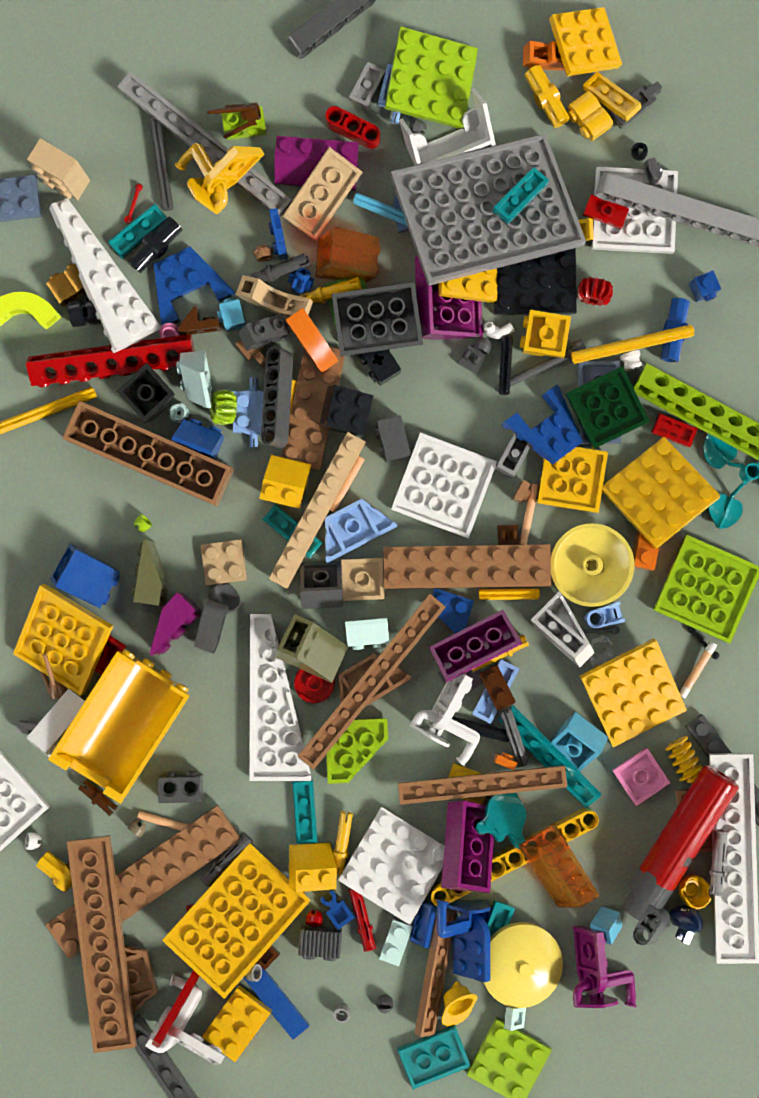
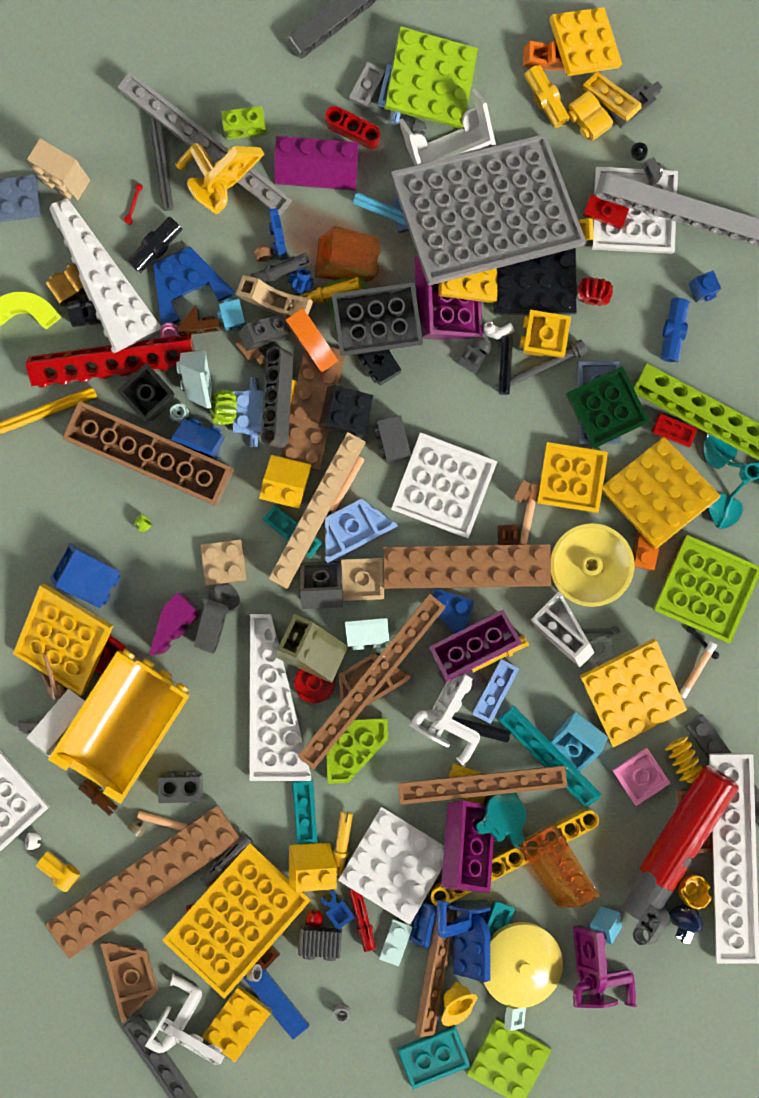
(101, 944): medium nougat plate -> none
(134, 233): teal tile -> none
(151, 580): olive slope -> none
(176, 1008): red tile -> none
(249, 112): reddish brown plant -> none
(322, 193): tan tile -> none
(384, 1000): dark grey hinge -> none
(497, 687): reddish brown plate -> none
(505, 760): orange plate -> none
(509, 594): yellow axle -> none
(513, 456): light grey brick -> none
(514, 737): dark grey axle -> none
(520, 195): teal plate -> none
(555, 434): blue wing -> none
(607, 615): light blue piece -> none
(631, 361): white wheel -> none
(632, 344): yellow axle -> none
(718, 862): light grey pin -> none

